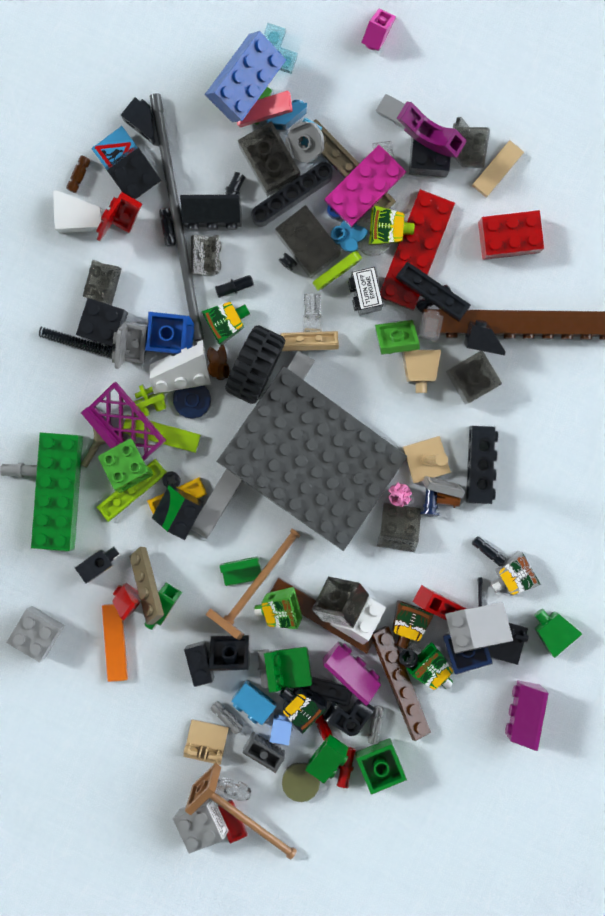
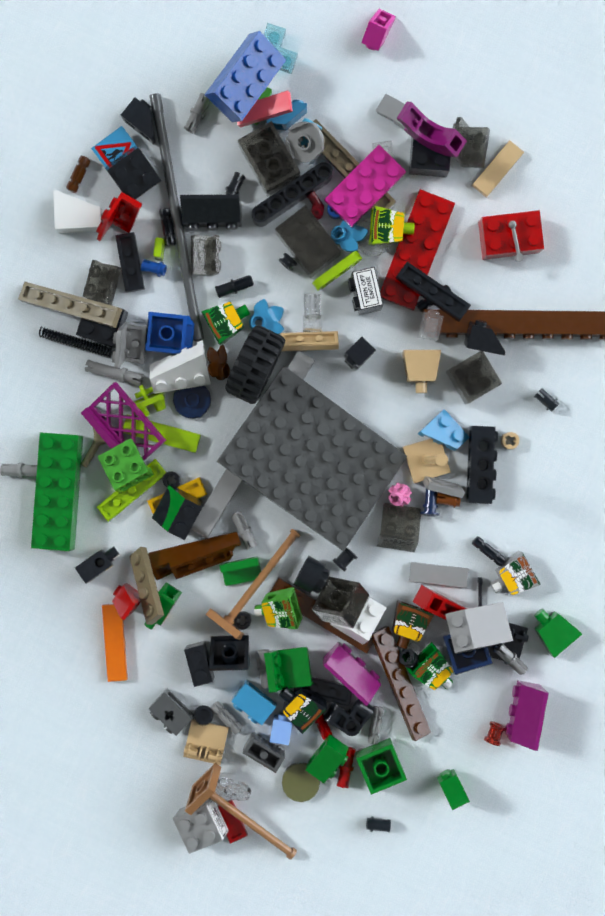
(35, 634): light grey brick -> none
(70, 304): none -> dark tan plate
(122, 375): none -> light grey pin
(130, 262): none -> black tile
(154, 267): none -> blue pin
(159, 247): none -> lime tile
(165, 703): none -> dark grey brick
(193, 556): none -> reddish brown wedge
(197, 113): none -> light grey pin
(203, 715): none -> black tile
(244, 530): none -> light grey axle
(247, 624): none -> black bush
(268, 315): none -> dark azure plate
(312, 576): none -> black piece
(317, 205): none -> dark red arm
(345, 559): none -> black bush
(359, 354): none -> black brick
(378, 824): none -> black pin
(397, 337): bright green plate -> none
(438, 574): none -> light grey tile
(445, 431): none -> wing
(452, 788): none -> green slope
(495, 727): none -> clear red bush
(509, 446): none -> tan bush
(510, 659): none -> light grey axle
(519, 257): none -> light grey hinge
(548, 401): none -> black pin

